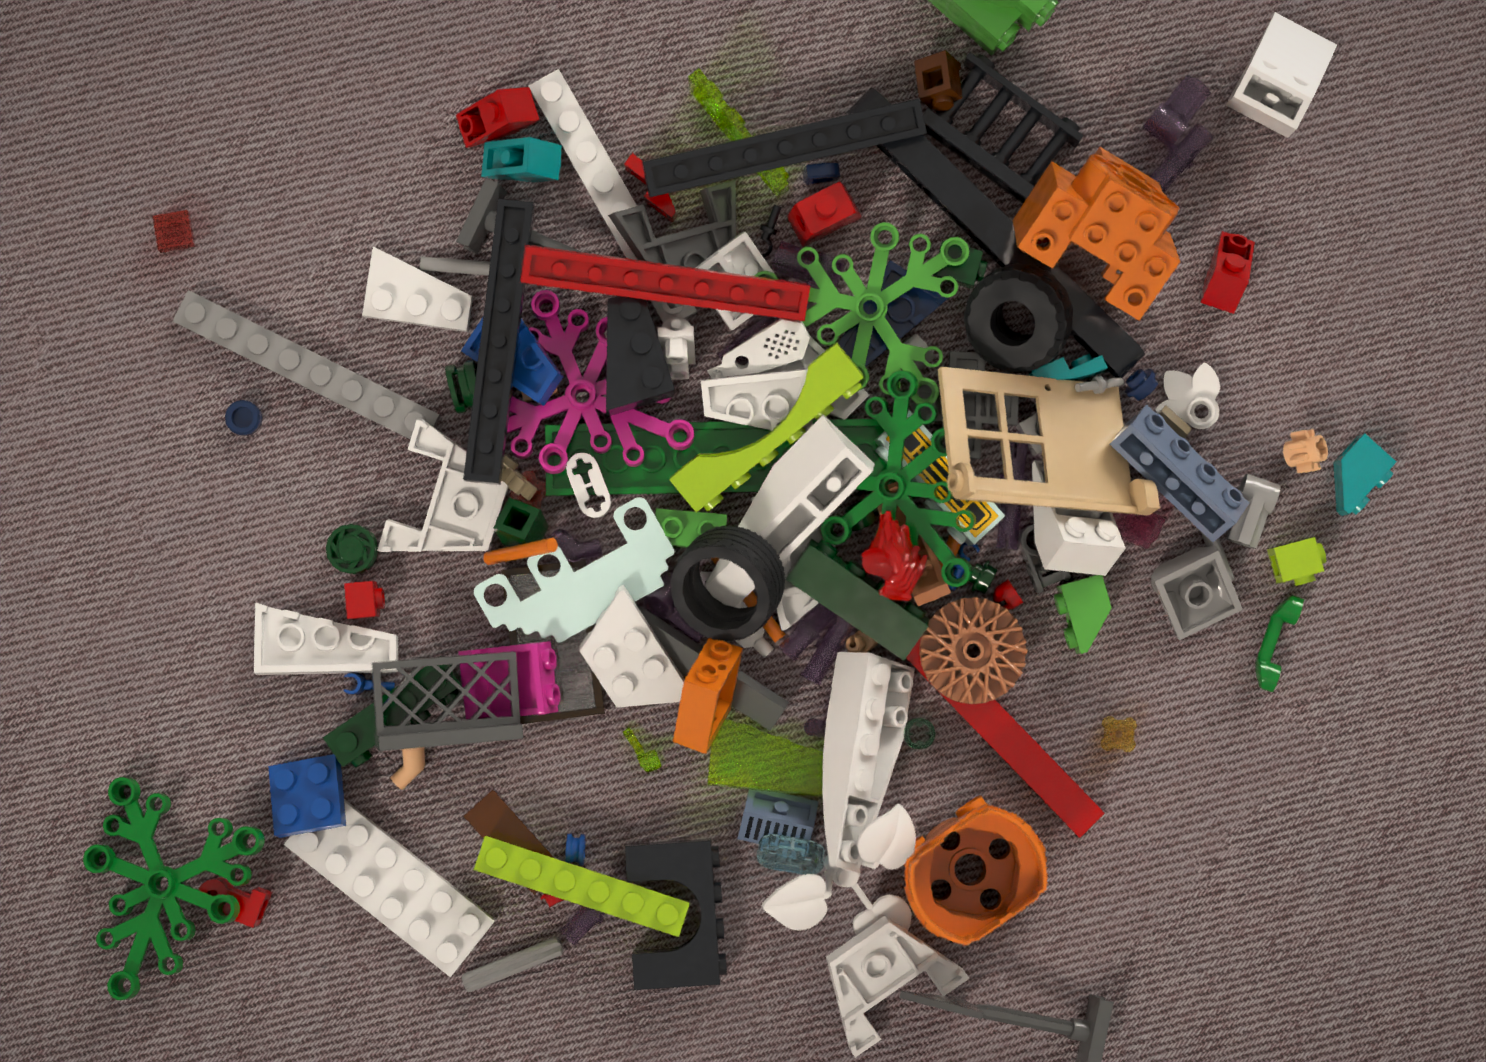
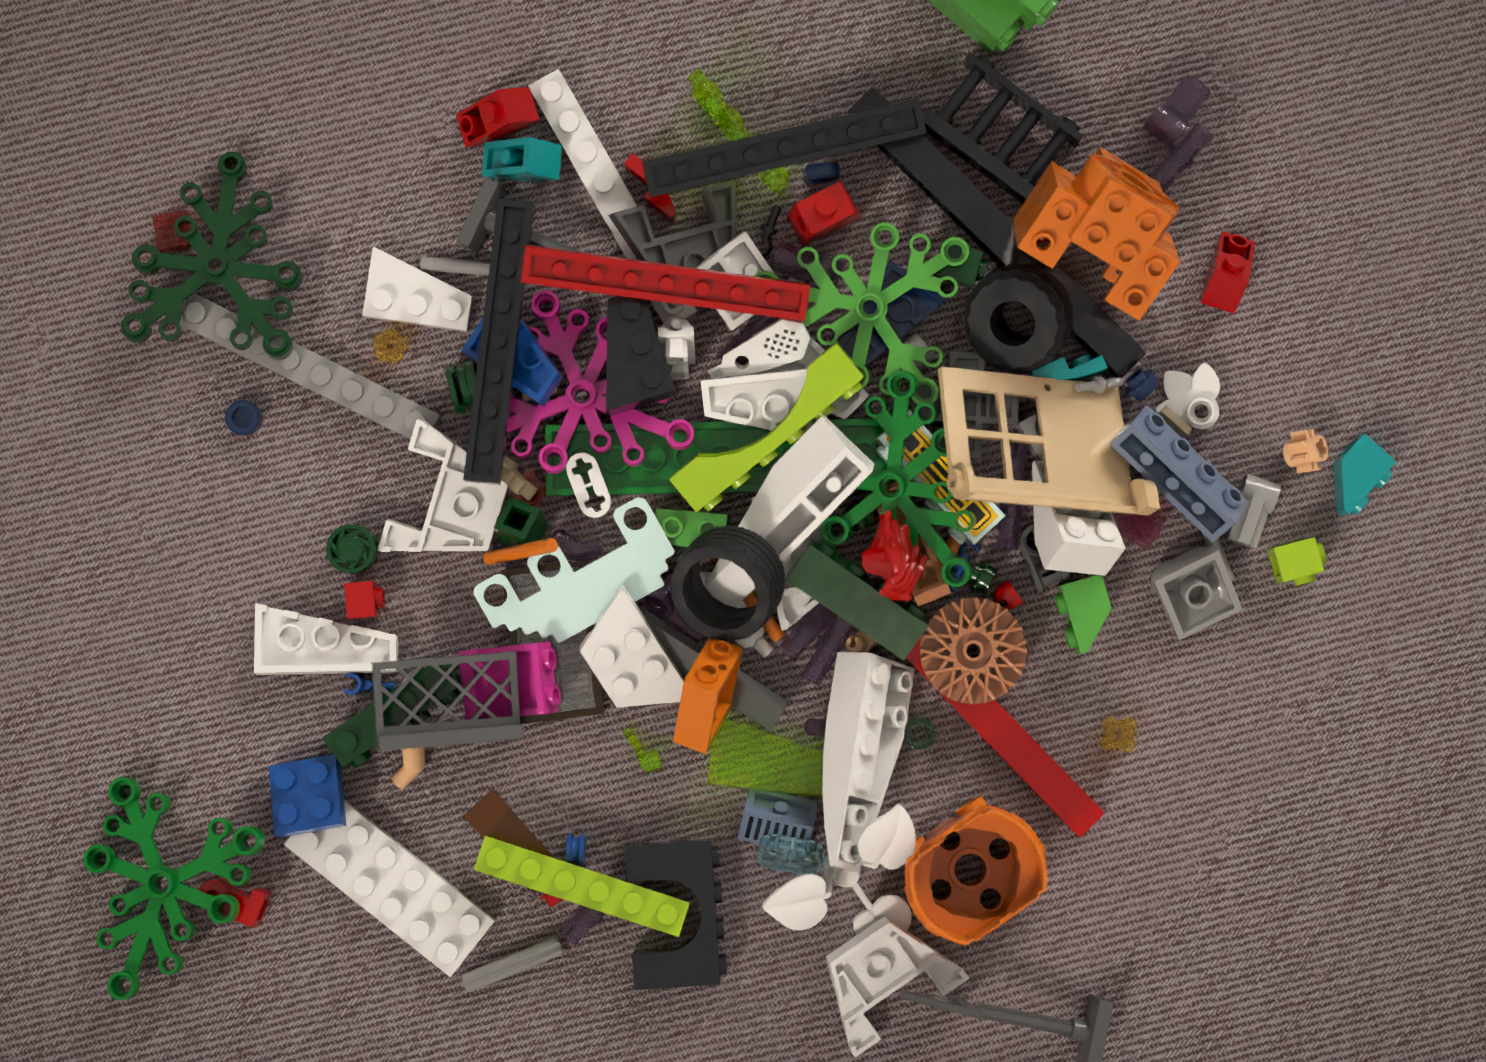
(222, 226): none -> dark green plant
(380, 344): none -> clear yellow plate
(938, 80): reddish brown brick -> none
(1266, 671): green bar -> none
(1282, 75): white slope -> none

